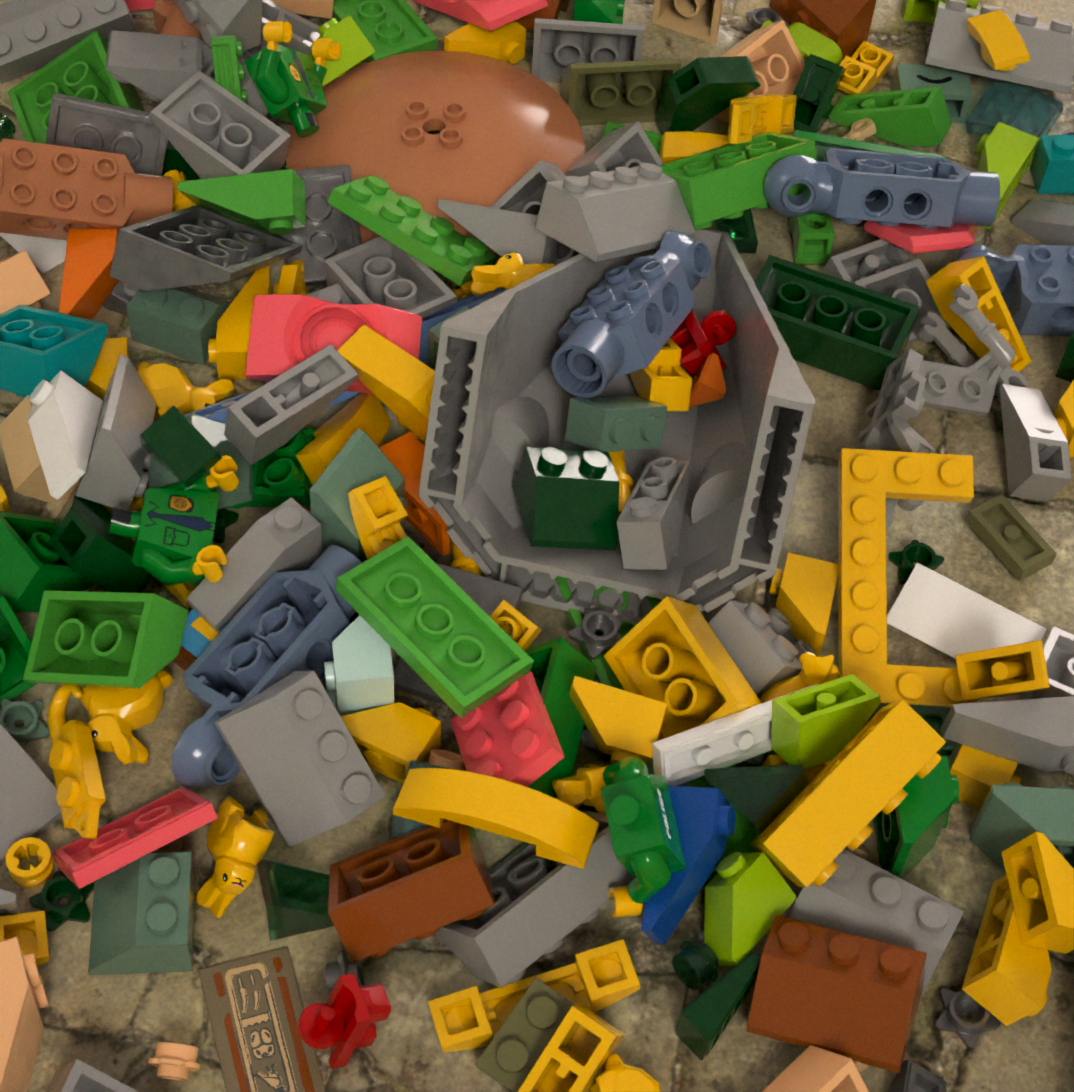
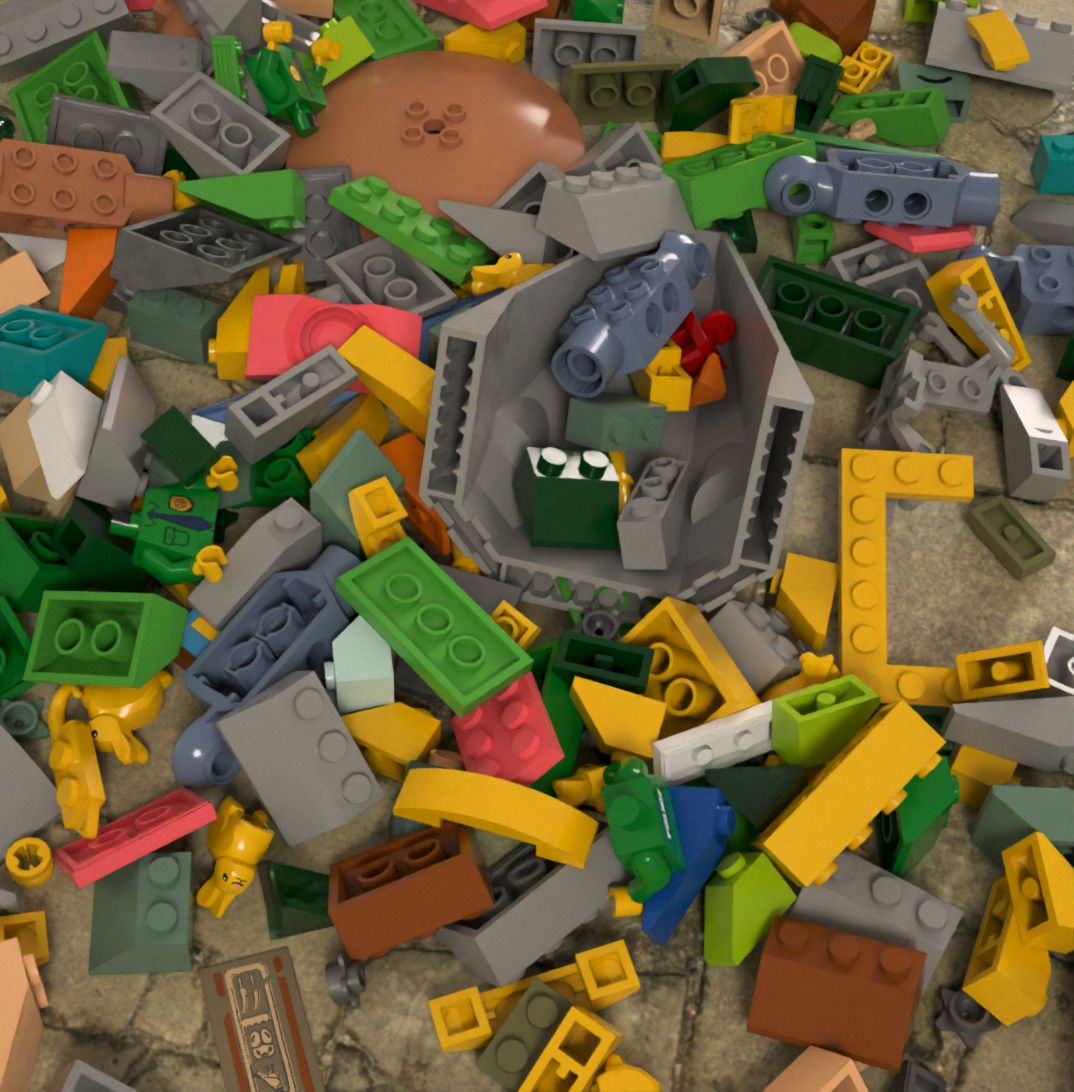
(53, 892): dark green plate -> none
(172, 387): yellow animal -> none
(174, 1061): light nougat plate -> none
(344, 1019): red hips -> none
(603, 661): none -> dark green slope
(696, 965): clear green plate -> none
(709, 1014): dark green slope -> none
(913, 553): dark green plate -> none
(956, 617): white sticker -> none
(1007, 154): lime slope -> none
(1015, 107): clear light blue slope -> none

